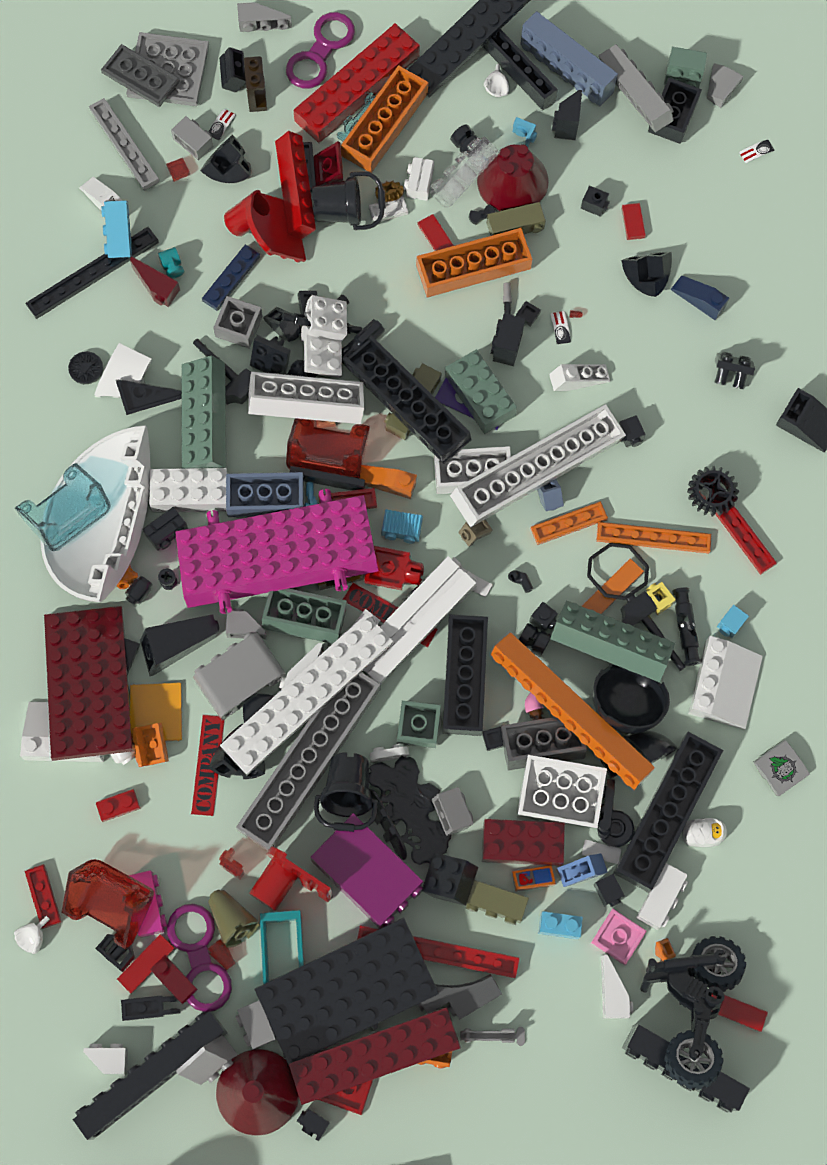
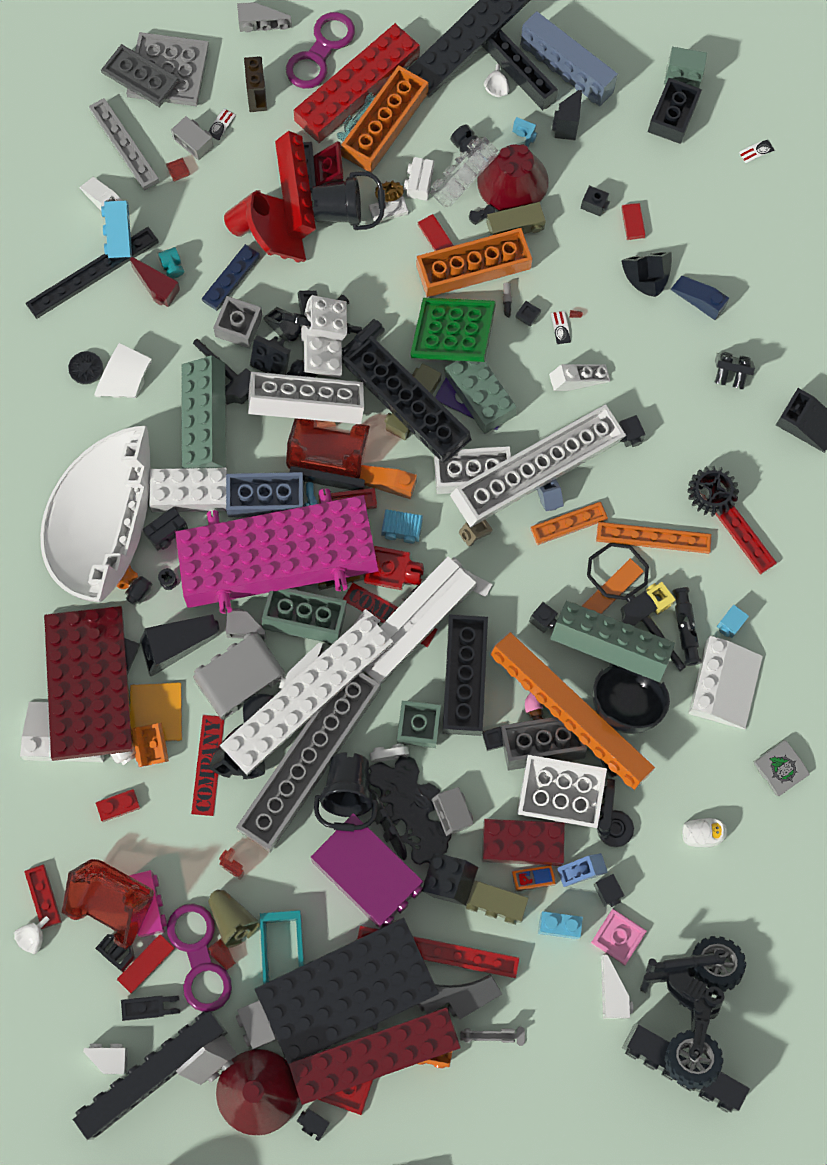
(66, 510): clear light blue windscreen -> none
(142, 396): black wing -> none
(173, 979): dark red slope -> none
(227, 163): black brick -> none
(232, 69): black brick -> none
(279, 879): red piece -> none
(453, 329): none -> green plate
(507, 339): black brick -> none
(522, 579): black arm -> none
(541, 639): black wheel -> none
(609, 853): white sticker -> none
(637, 89): light grey brick -> none
(651, 745): black brick -> none
(662, 897): white brick -> none
(664, 950): orange slope -> none
(668, 812): black brick -> none
(722, 84): light grey slope -> none
(742, 1013): red tile -> none

